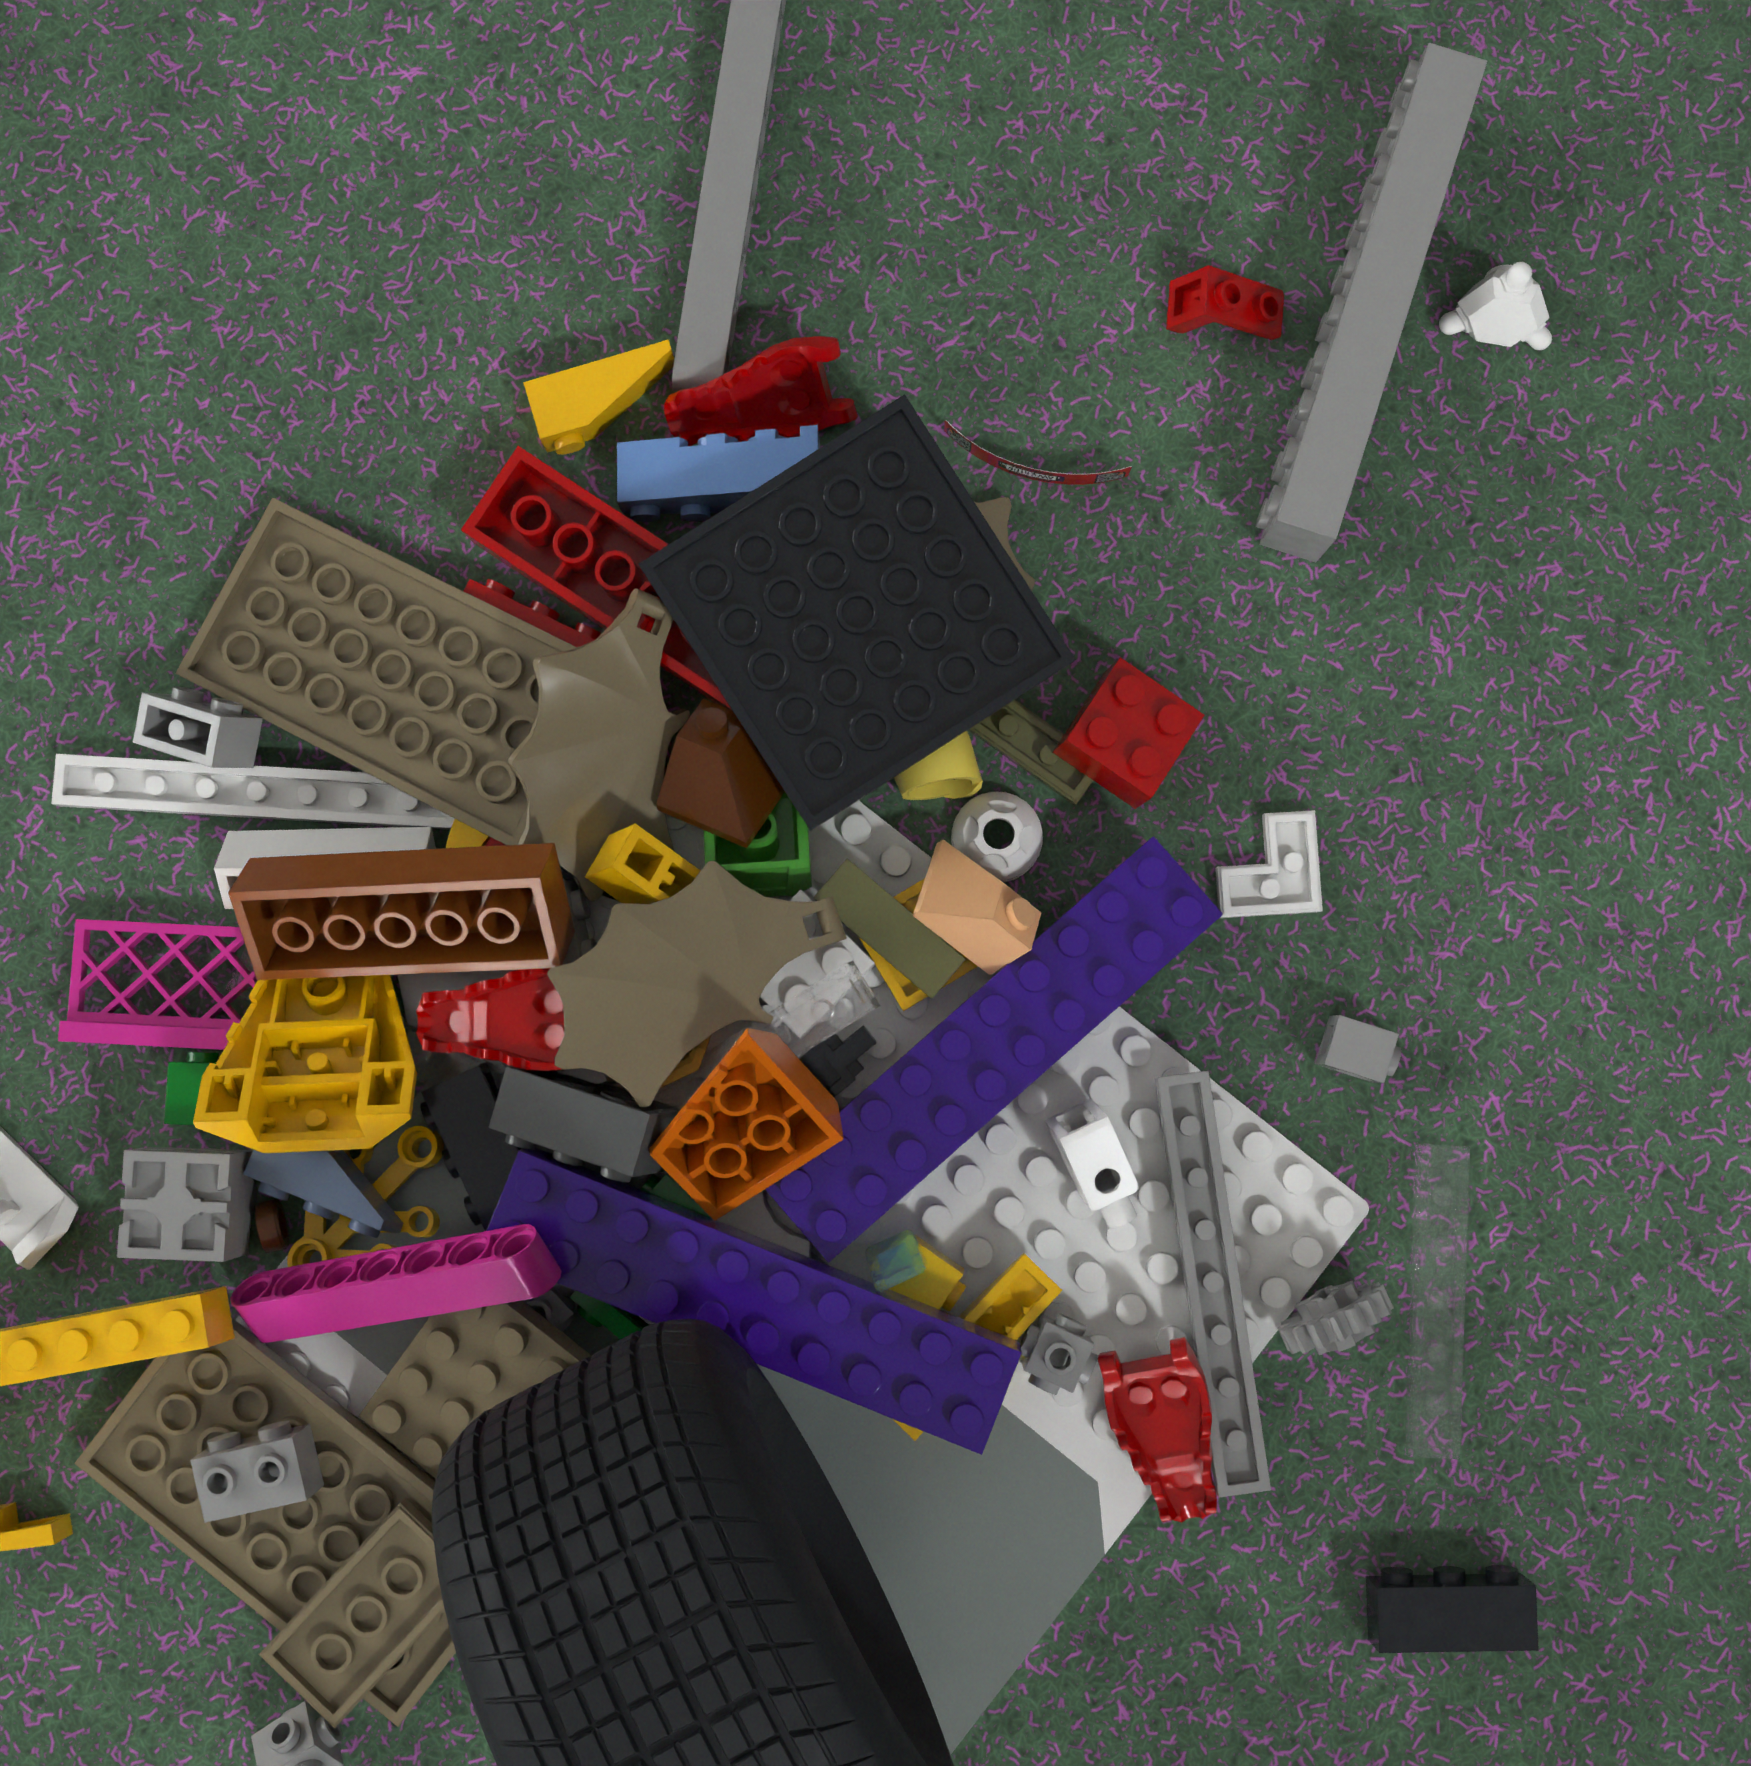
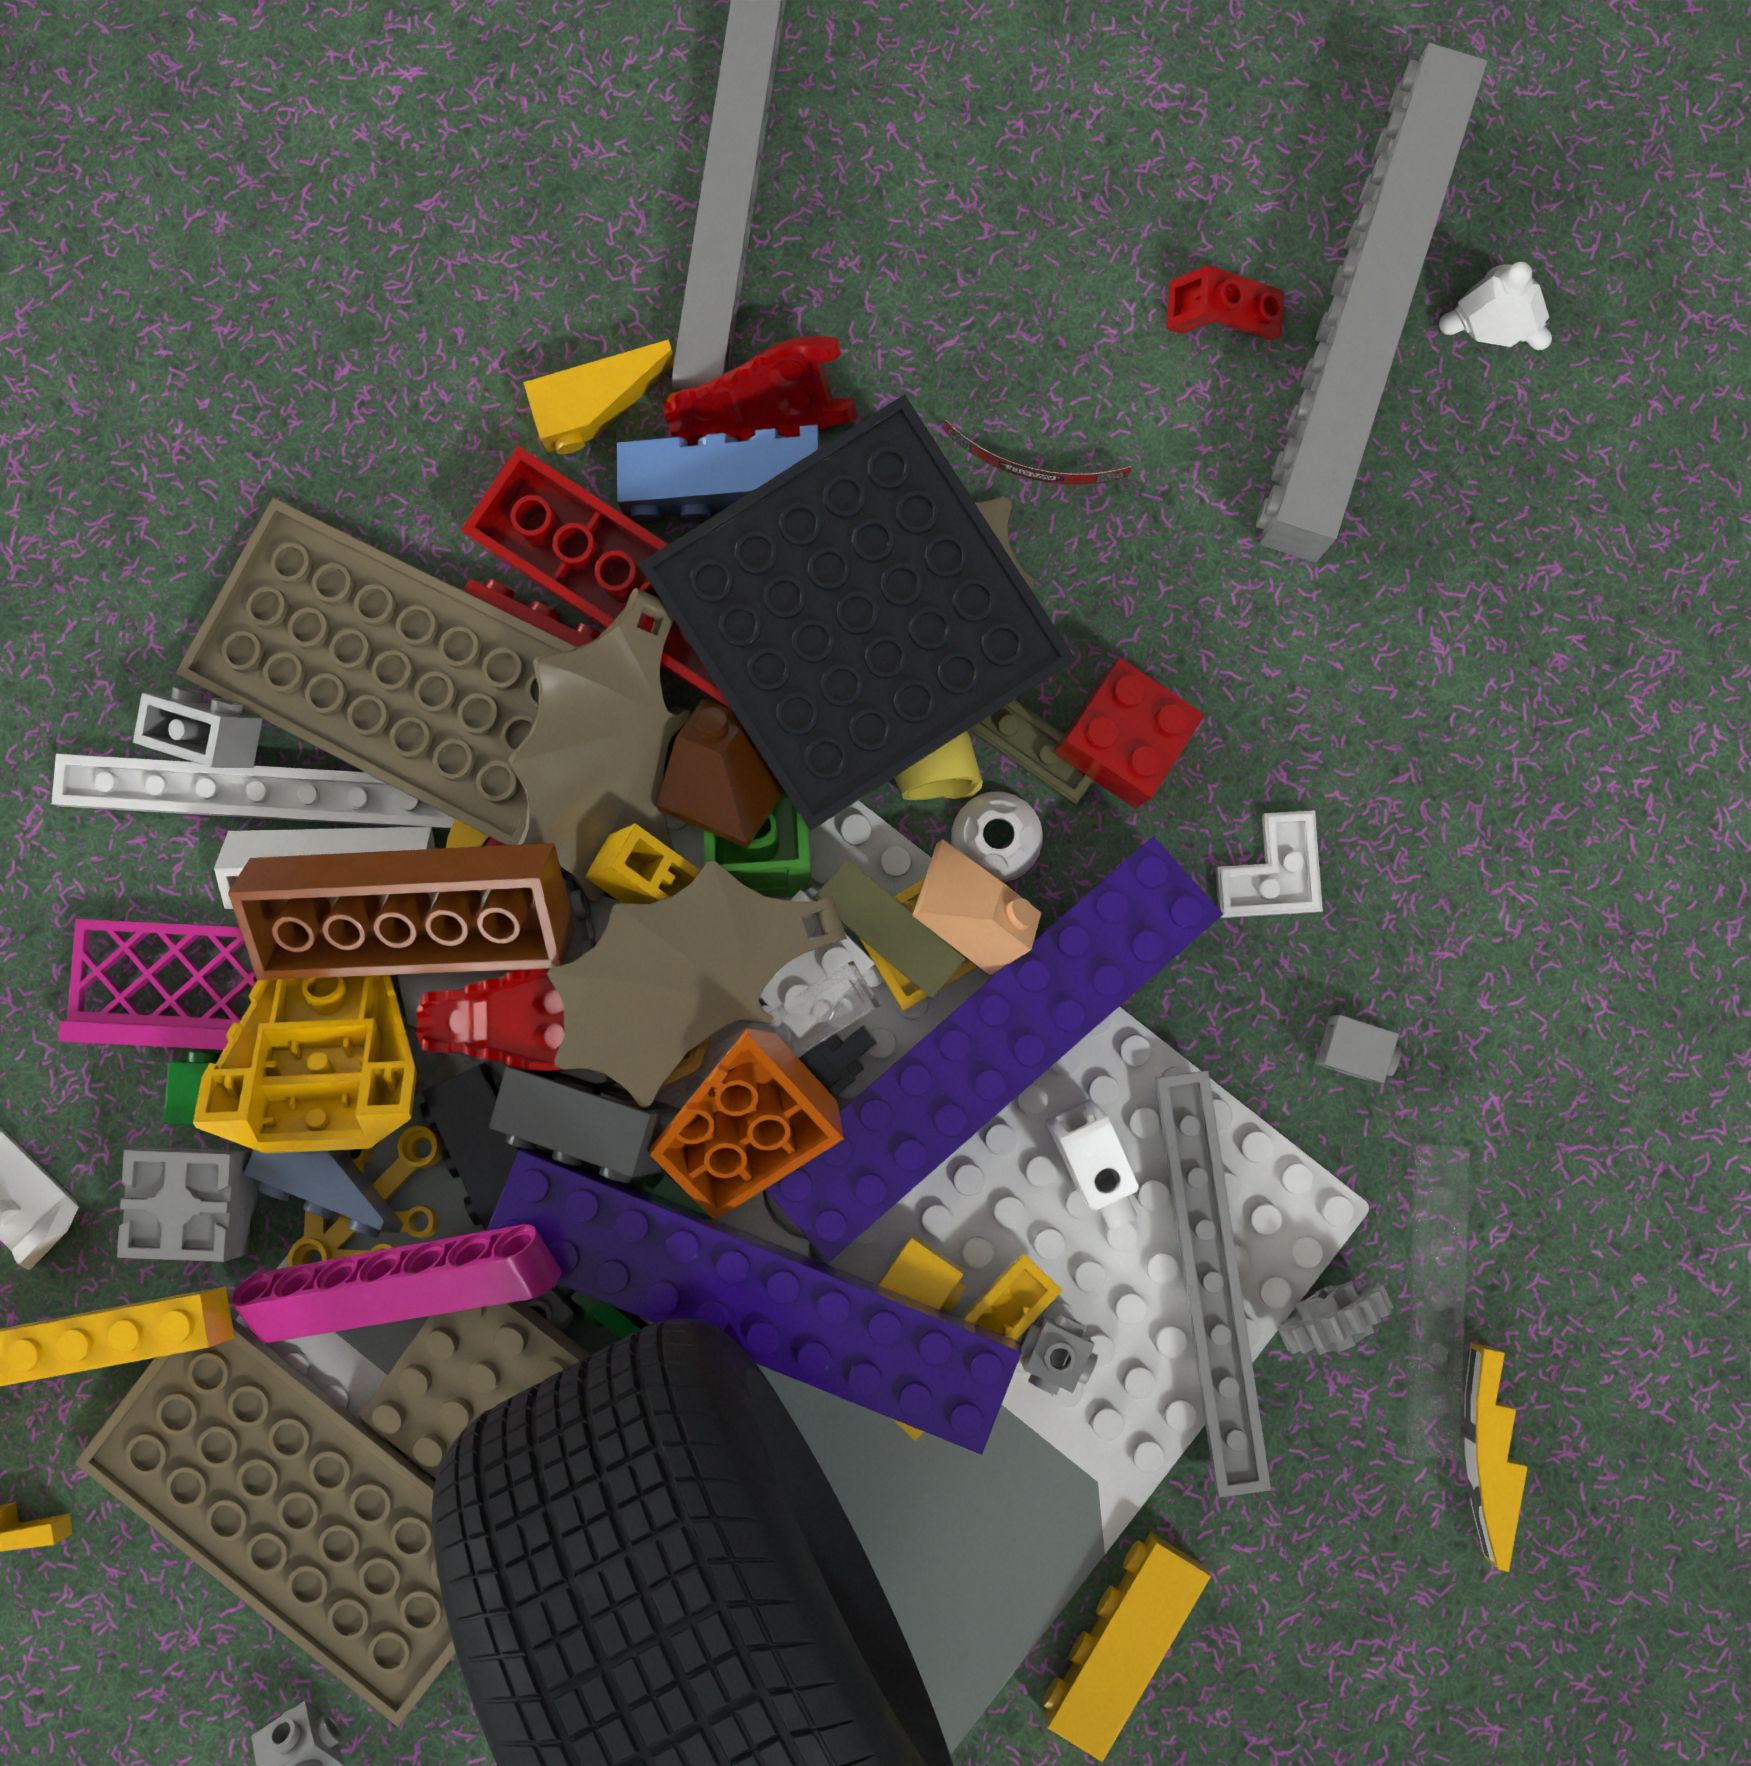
(256, 1471): light grey brick -> none
(272, 1225): reddish brown tile -> none
(362, 1617): dark tan tile -> none
(895, 1260): clear light blue slope -> none
(1124, 1646): none -> yellow brick
(1165, 1423): red animal -> none
(1451, 1610): black brick -> none
(1493, 1476): none -> yellow slope

